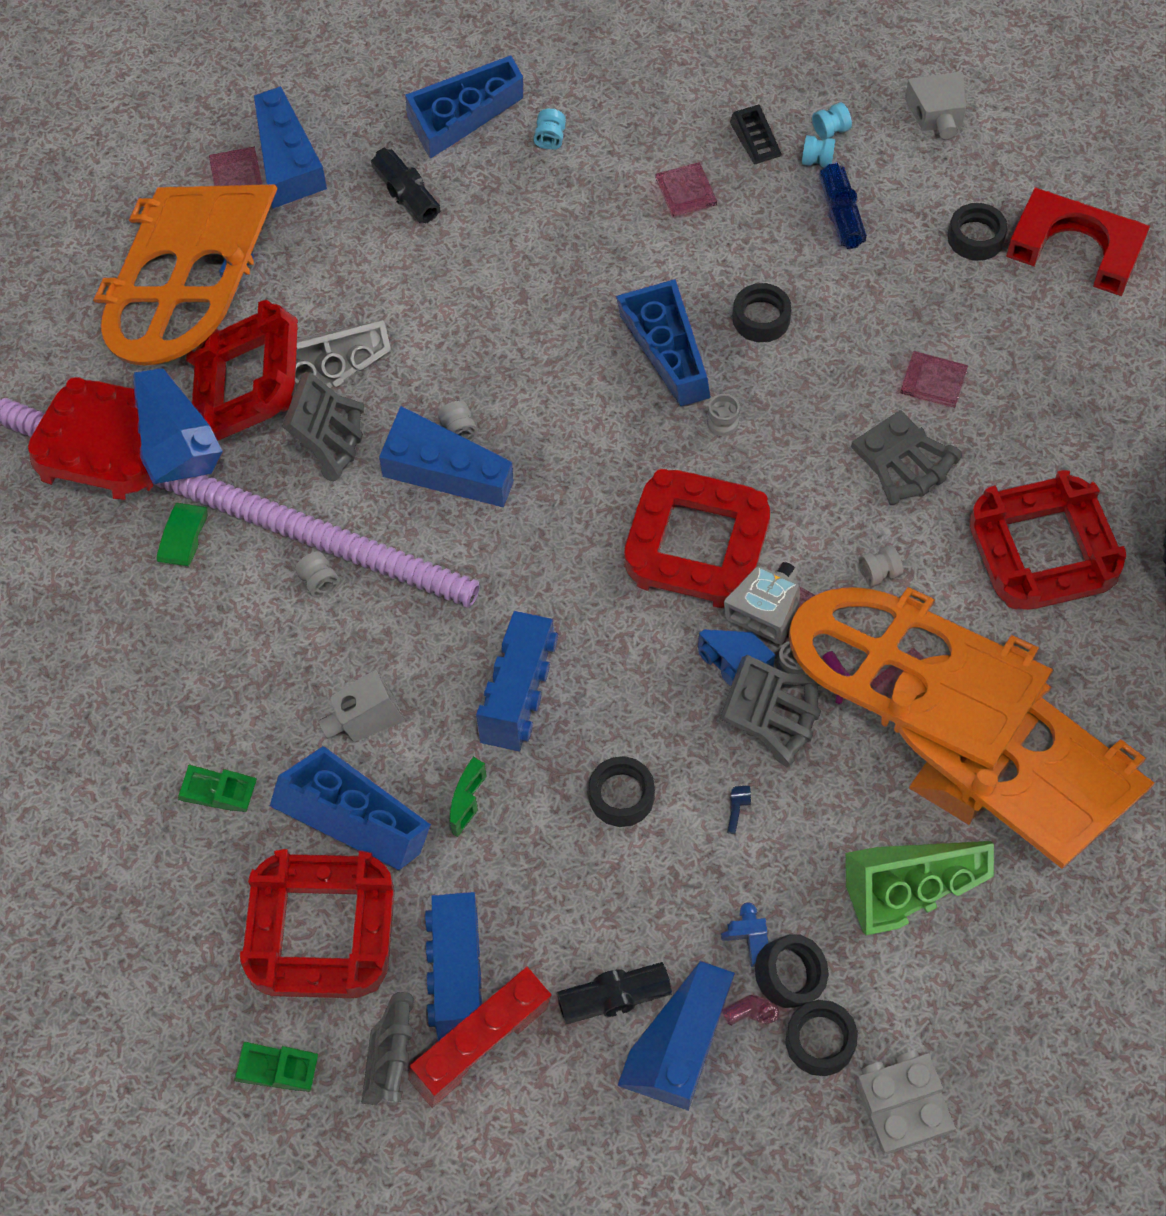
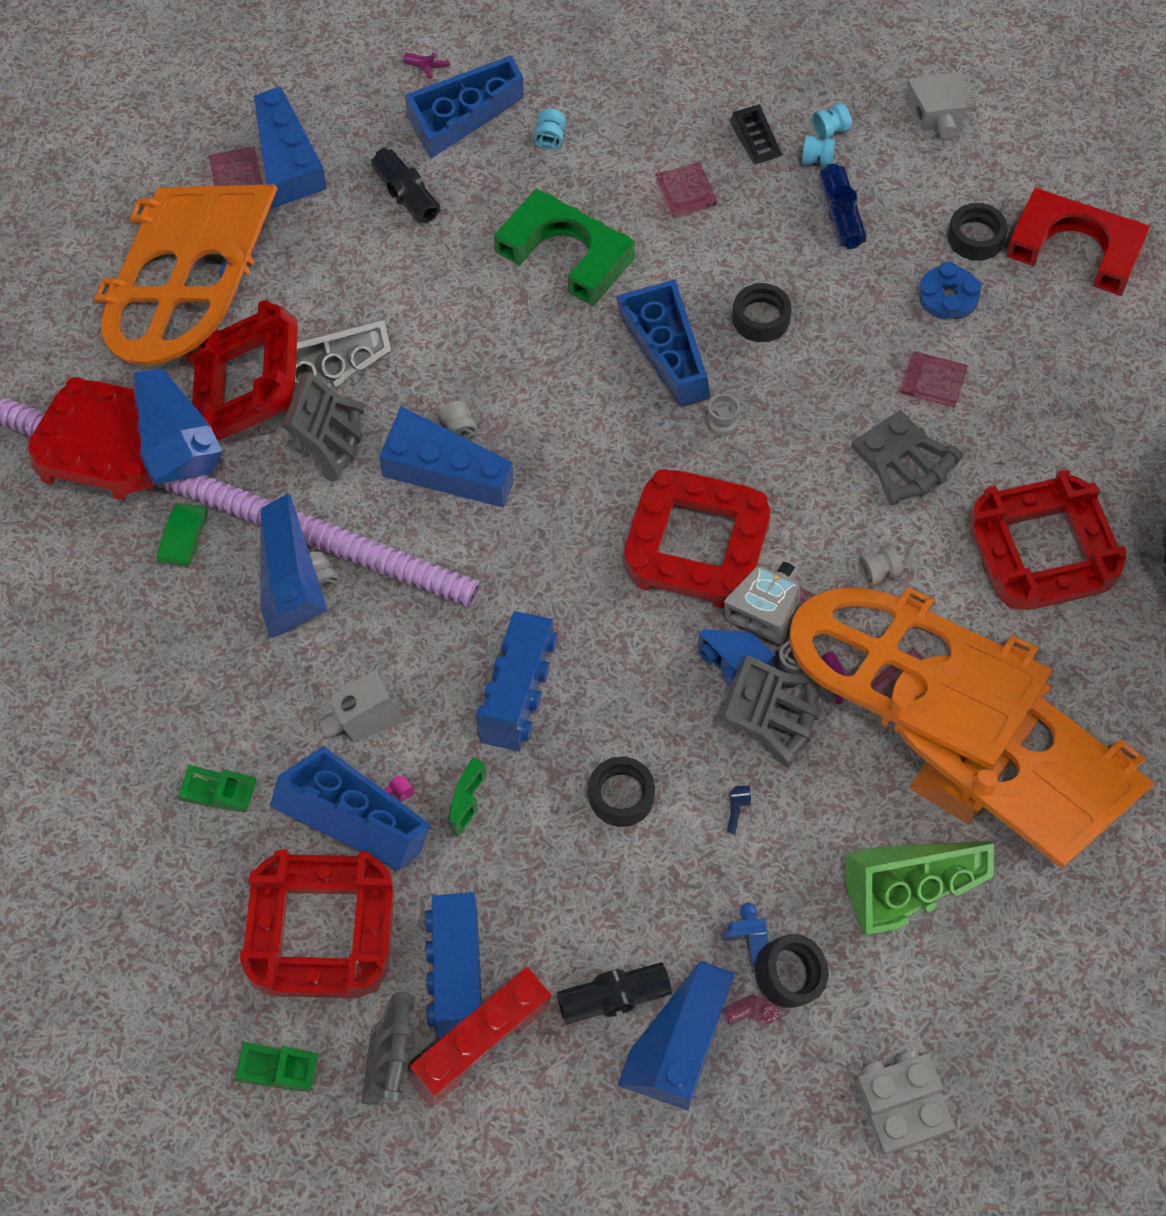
(287, 575): none -> blue wedge
(400, 787): none -> dark pink hand
(424, 62): none -> magenta bar
(547, 217): none -> green arch
(828, 1010): black tyre -> none
(952, 277): none -> blue plate

